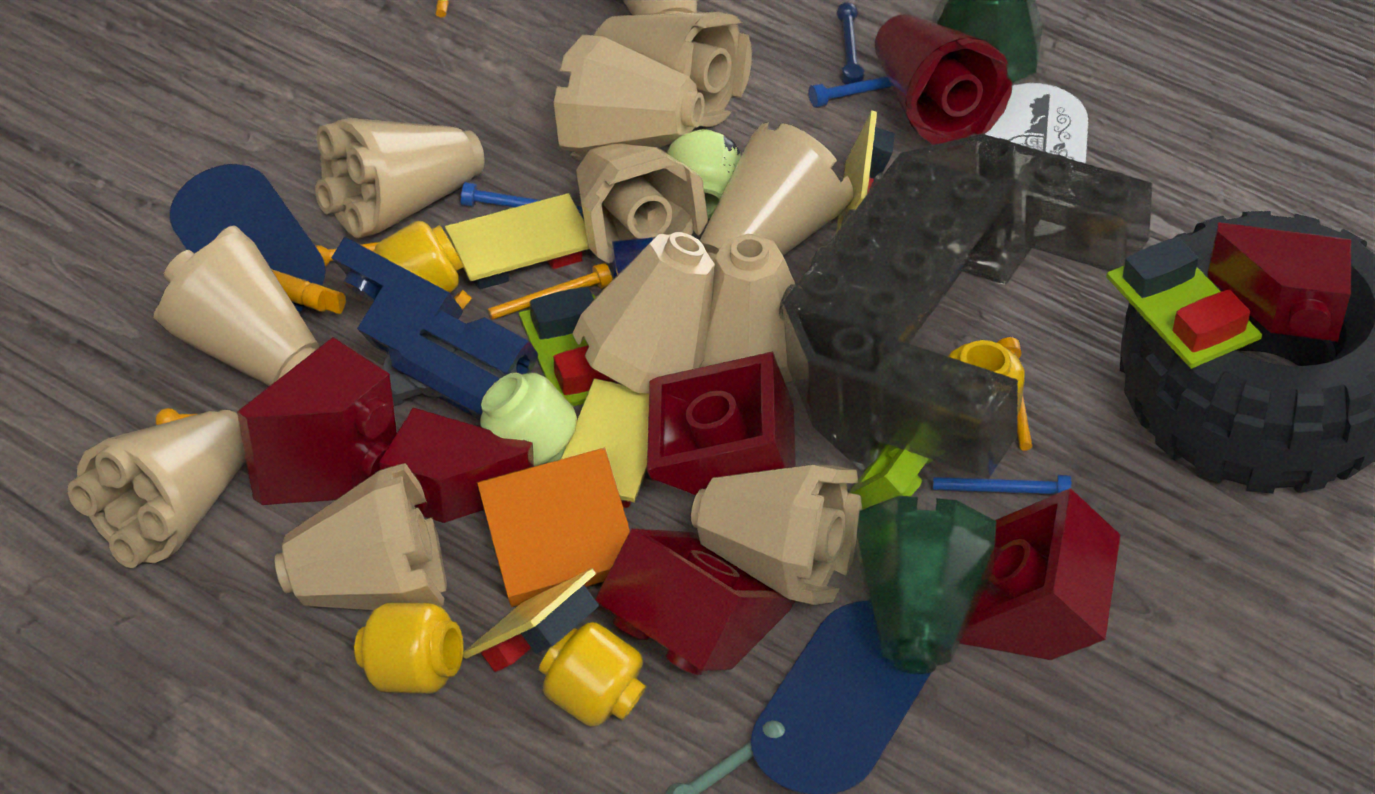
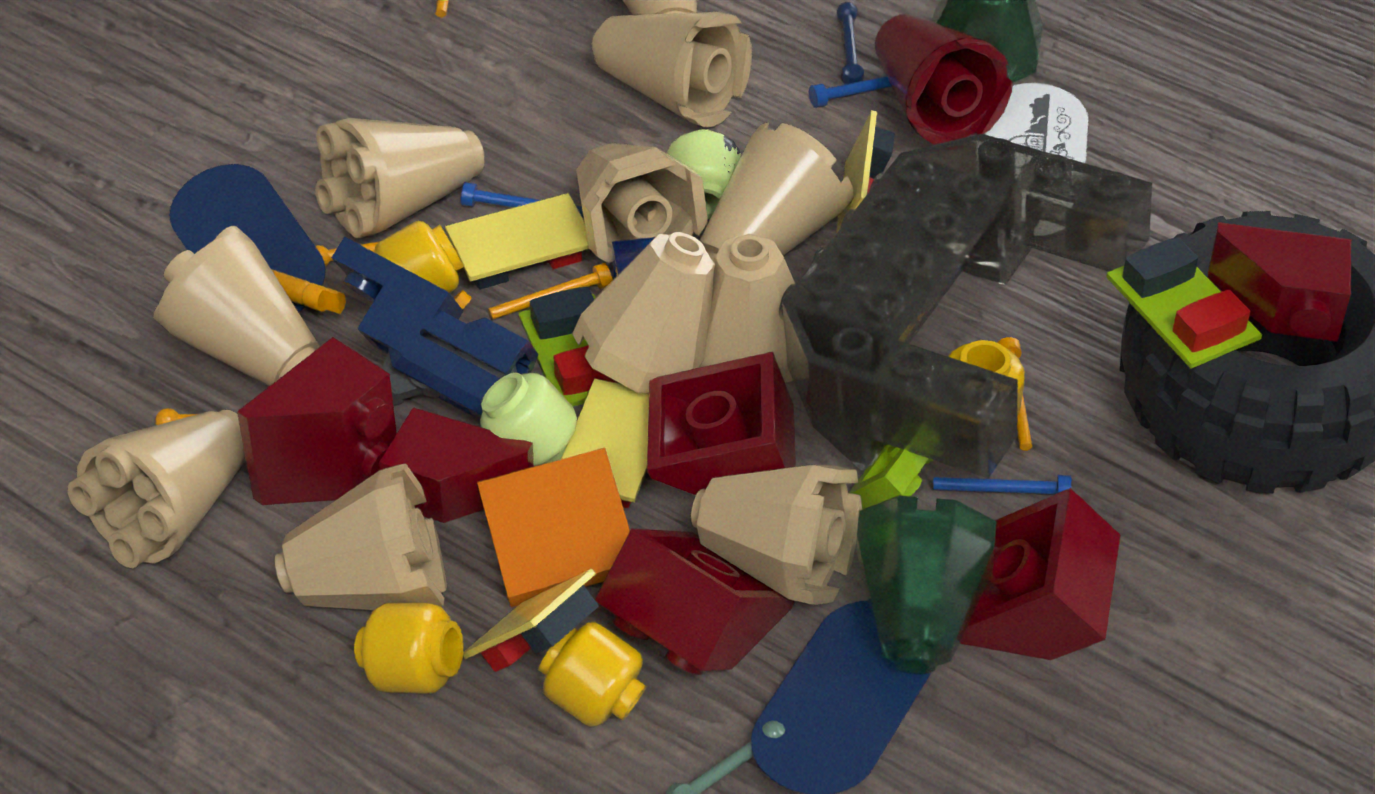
(621, 99): tan cone -> none

